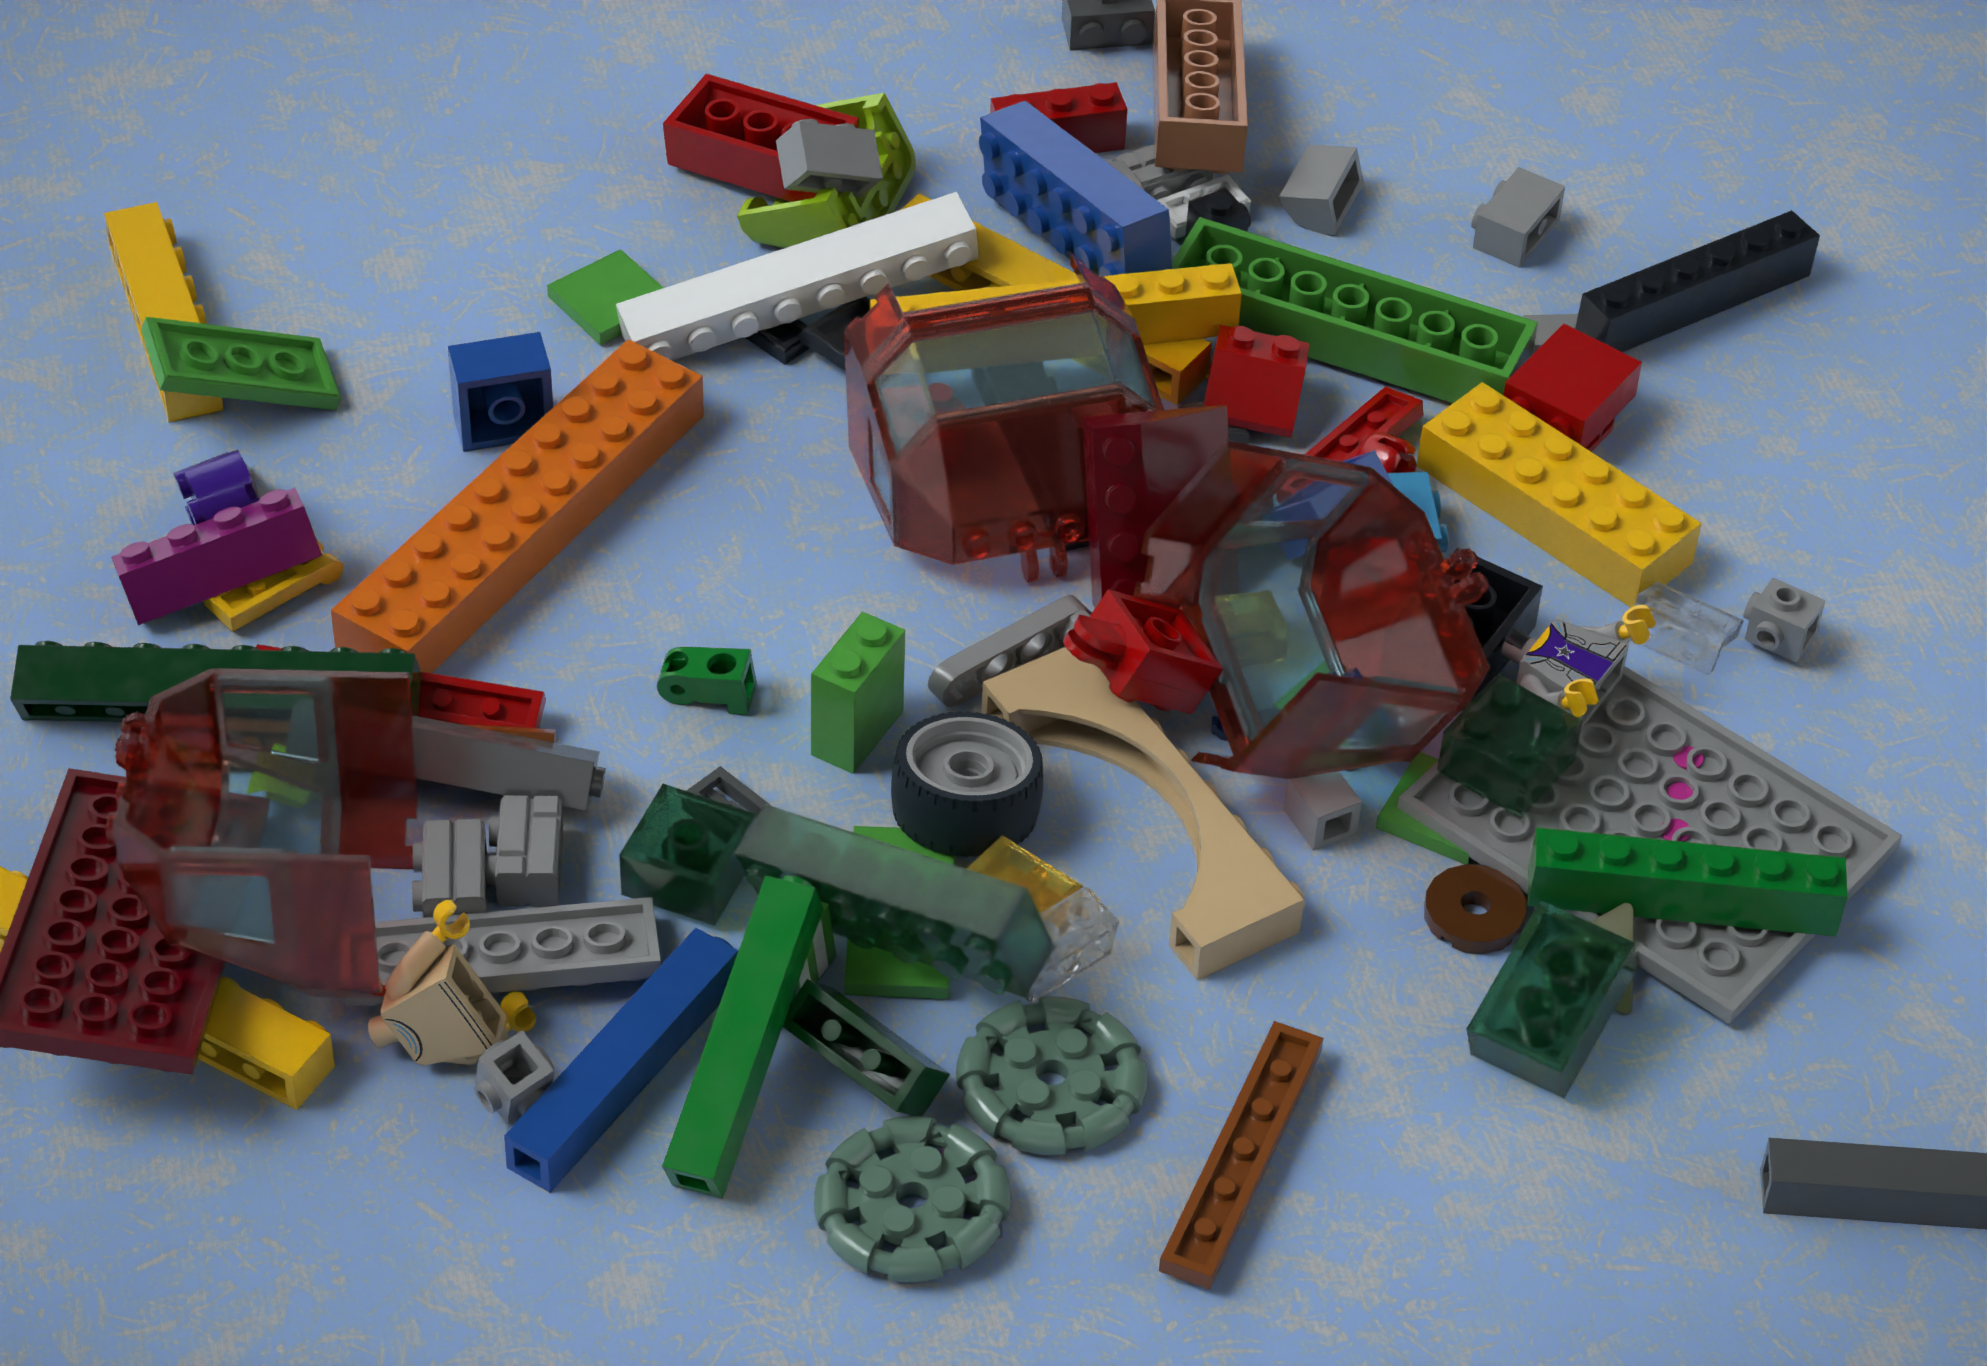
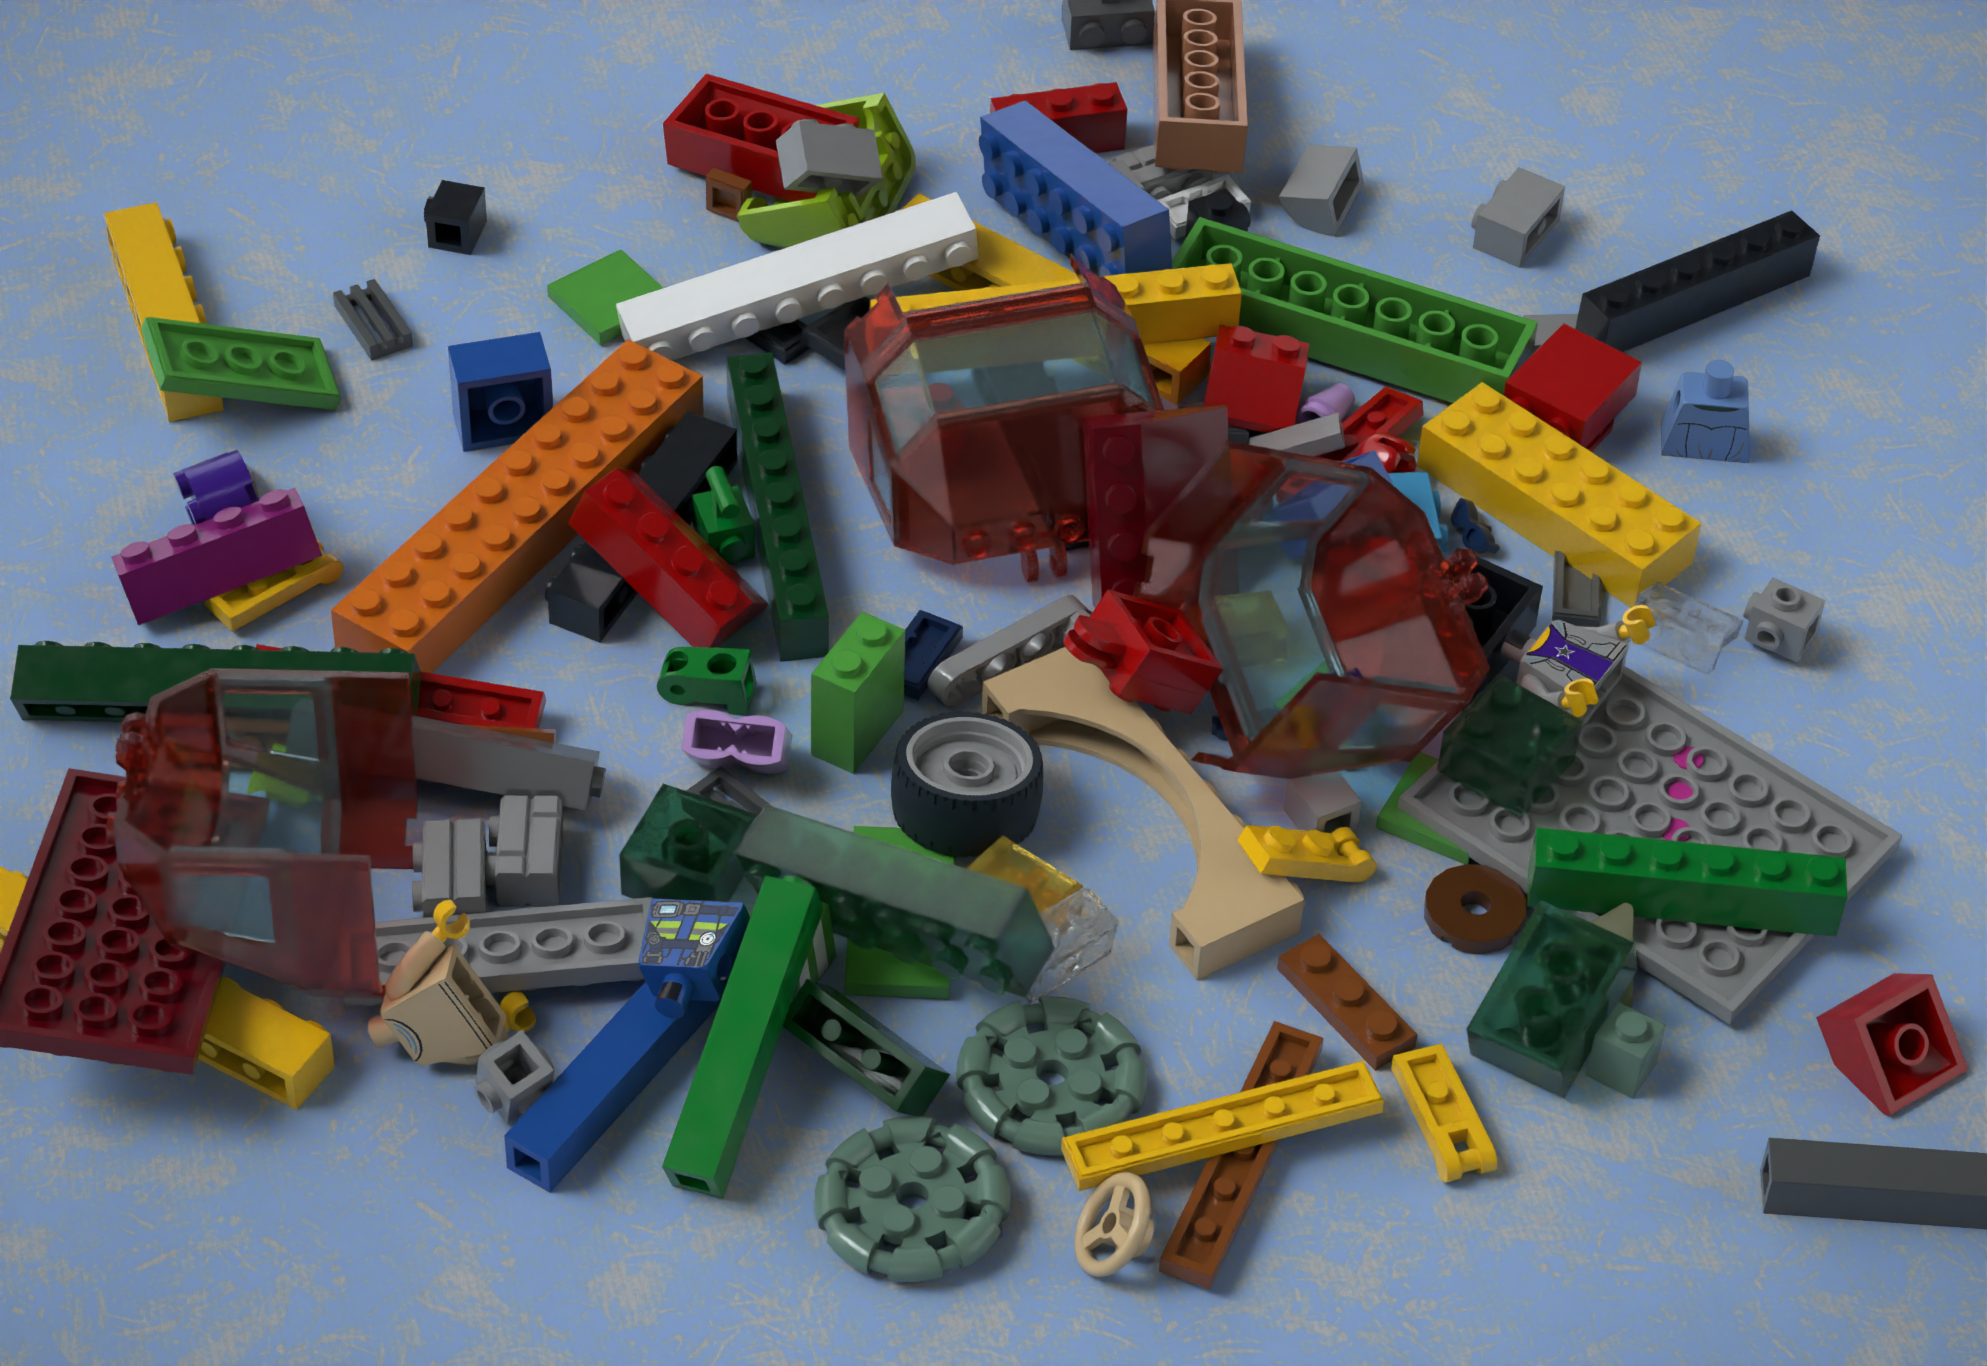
(362, 298): none -> dark grey tile
(455, 217): none -> black brick
(589, 591): none -> black brick
(665, 559): none -> red slope
(690, 950): none -> torso
(724, 518): none -> green brick
(726, 193): none -> dark orange tile
(750, 741): none -> lavender brick
(777, 508): none -> dark green brick
(927, 644): none -> dark blue plate
(1120, 1226): none -> tan piece
(1222, 1124): none -> yellow tile
(1306, 438): none -> light grey tile
(1307, 853): none -> yellow plate
(1327, 402): none -> lavender cone
(1346, 1001): none -> dark orange plate
(1444, 1112): none -> yellow plate
(1476, 534): none -> dark blue piece
(1575, 596): none -> dark grey tile
(1625, 1050): none -> sand green brick
(1708, 416): none -> medium blue torso
(1894, 1040): none -> red slope

